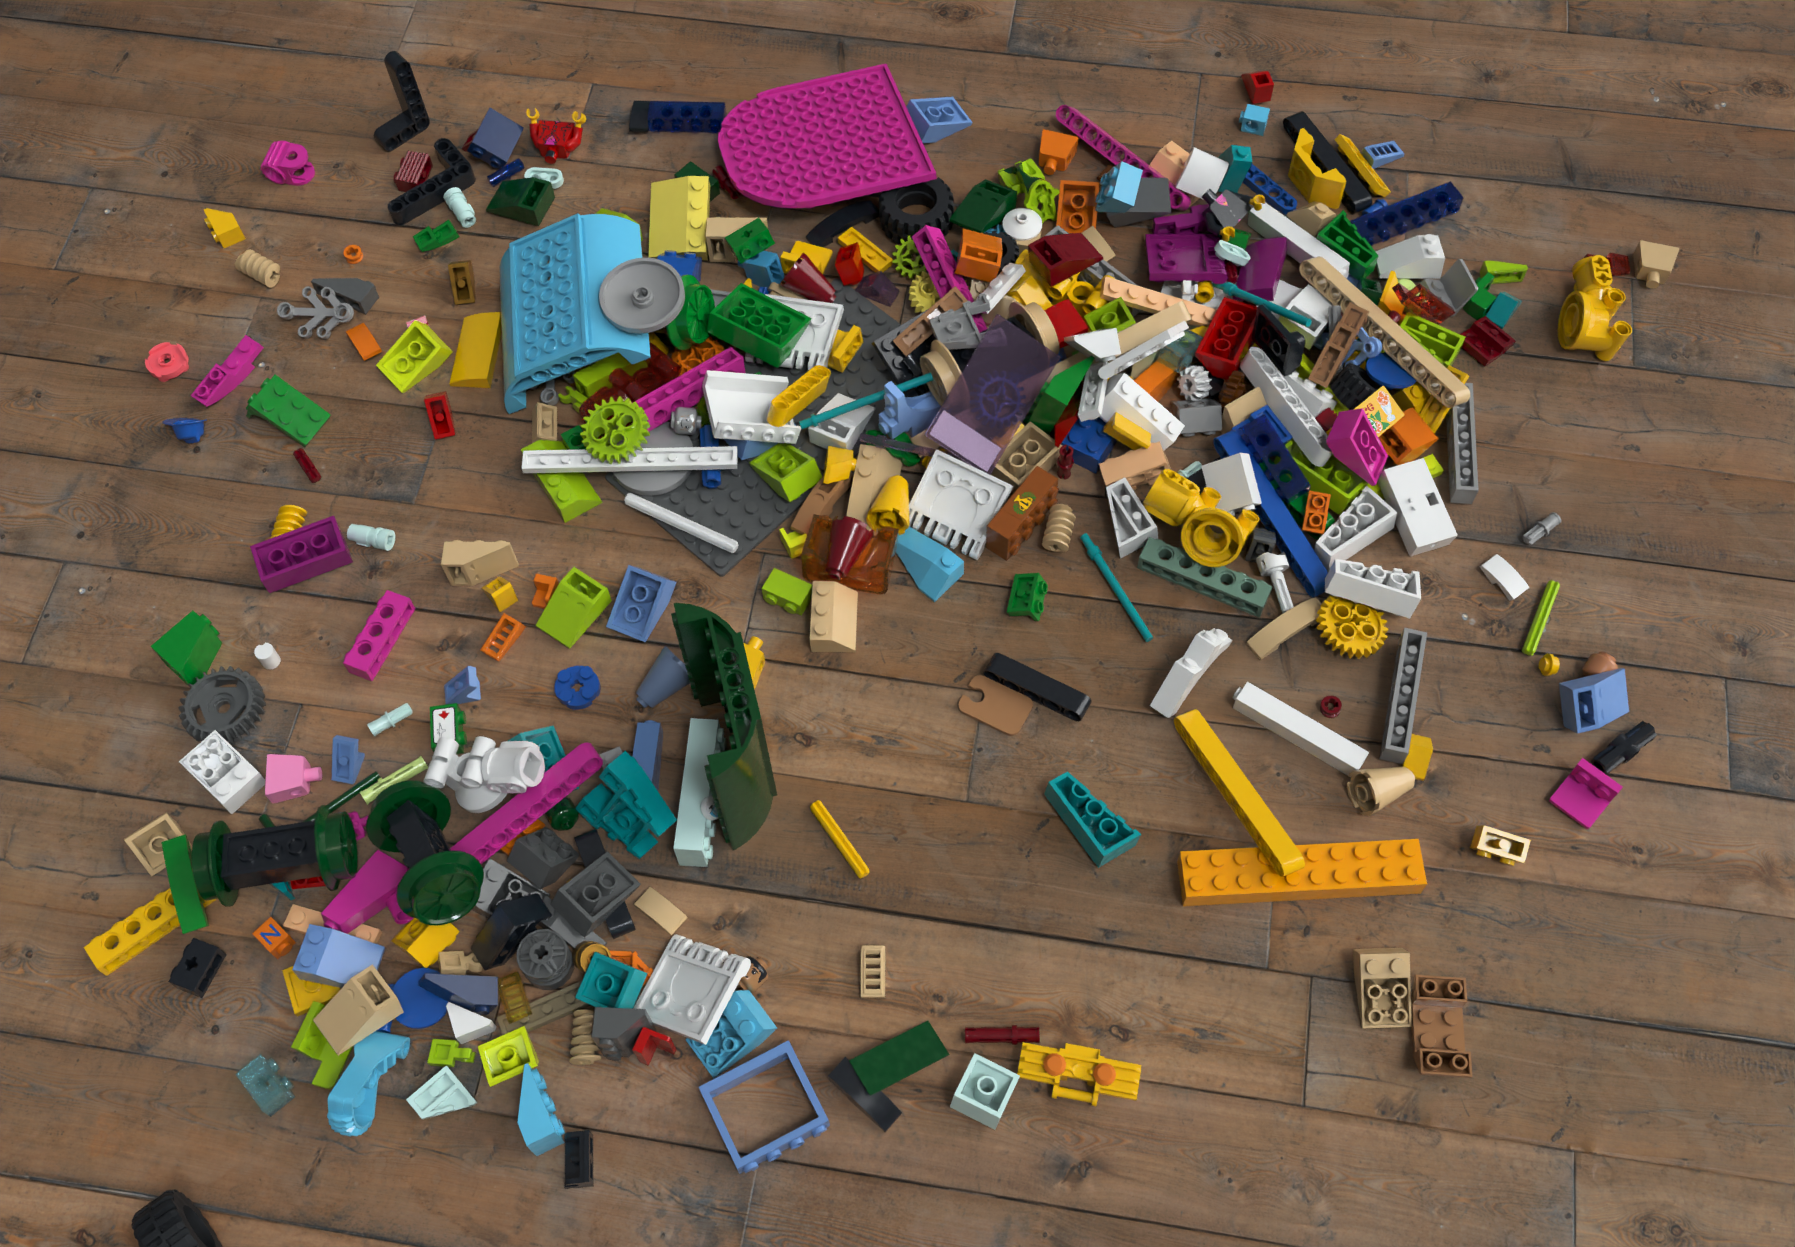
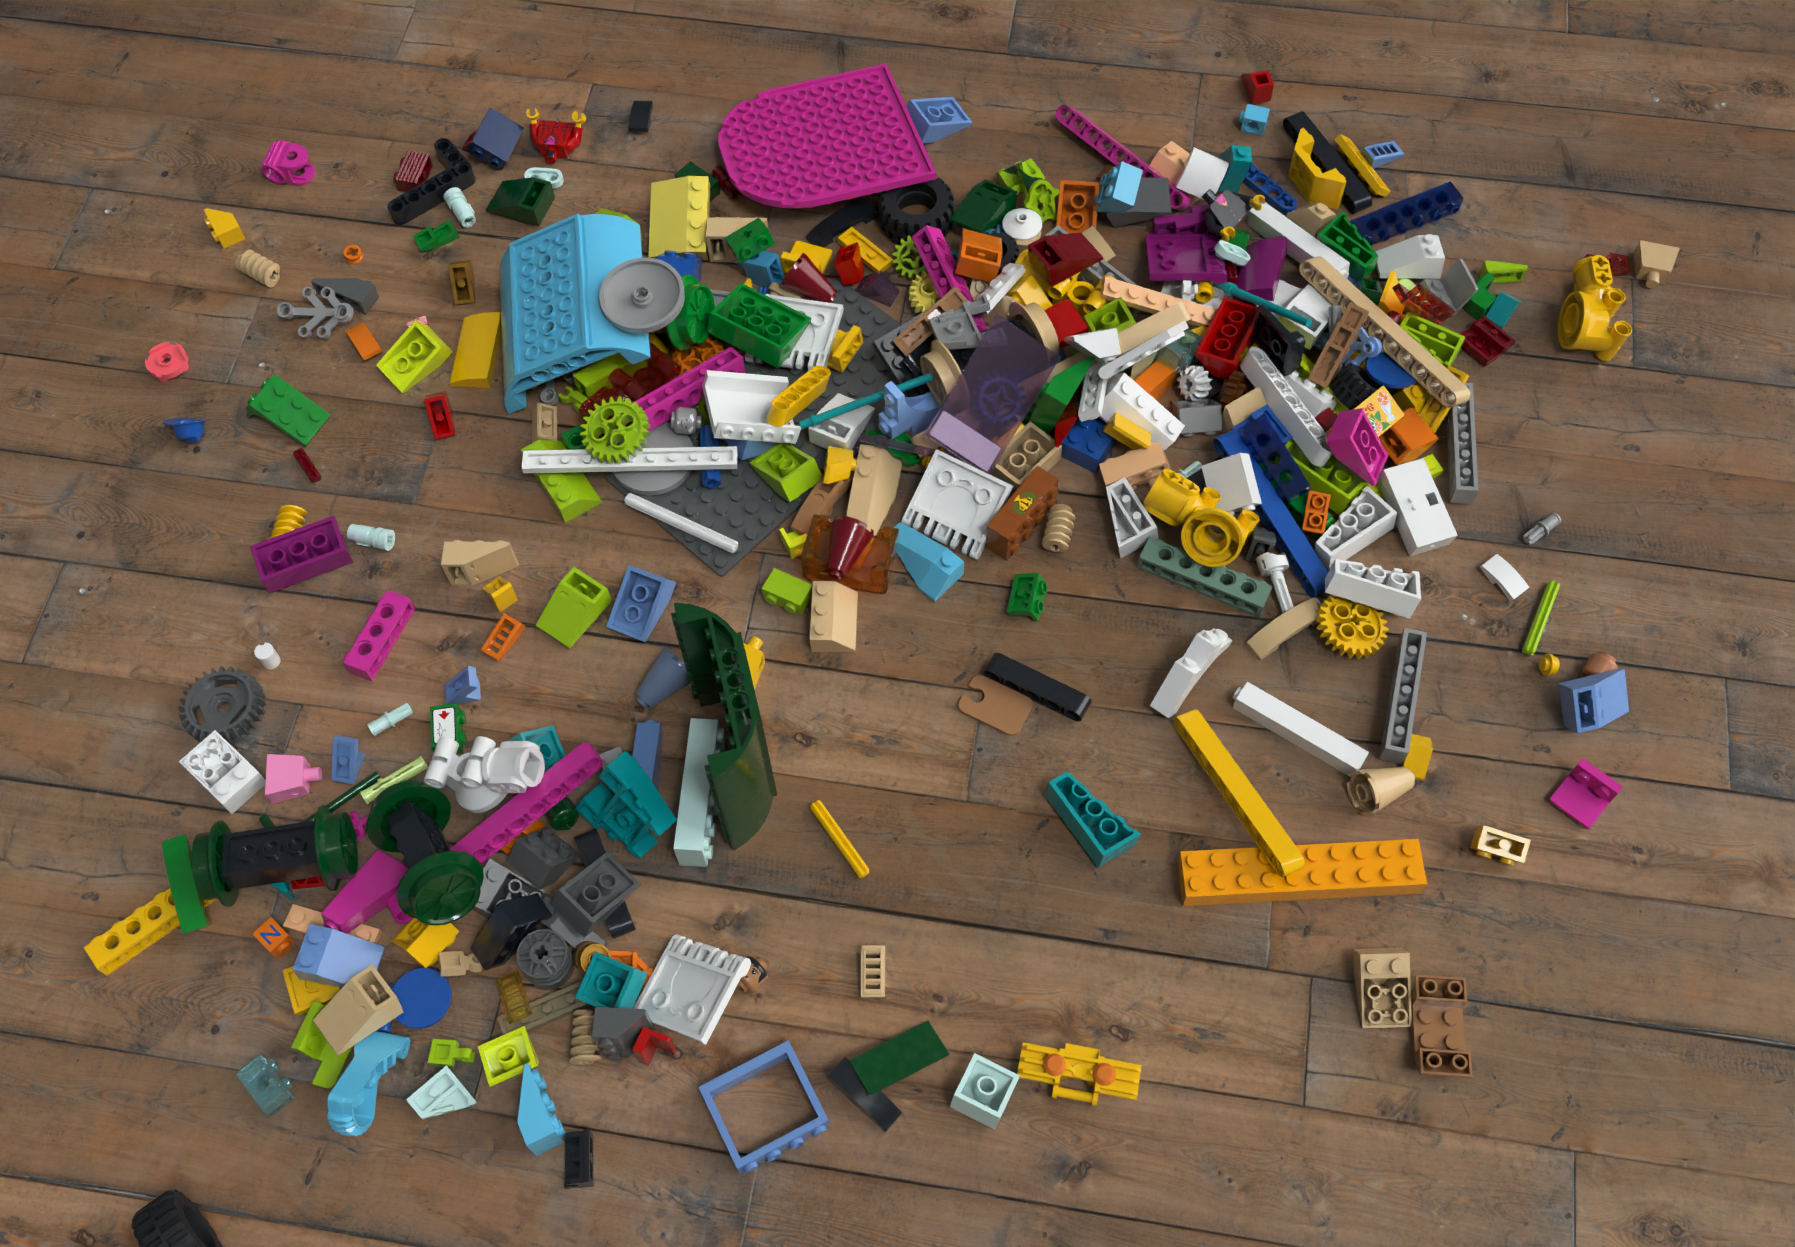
(147, 842): tan slope -> none
(189, 647): green slope -> none
(207, 961): black brick -> none
(230, 374): dark pink slope -> none
(414, 115): black beam -> none
(468, 1024): white slope -> none
(470, 992): dark blue slope -> none
(505, 172): clear blue axle -> none
(545, 588): orange panel -> none
(573, 675): blue plate -> none
(660, 911): tan slope -> none
(686, 116): clear blue brick -> none
(708, 808): white tile -> none
(737, 1033): medium azure slope -> none
(891, 506): yellow cone -> none
(1002, 1035): dark red pin -> none
(1056, 151): orange torso -> none
(1065, 462): dark red pin -> none
(1095, 554): teal bar -> none
(1337, 706): dark red bush -> none
(1378, 204): blue pin -> none
(1624, 747): black piece -> none

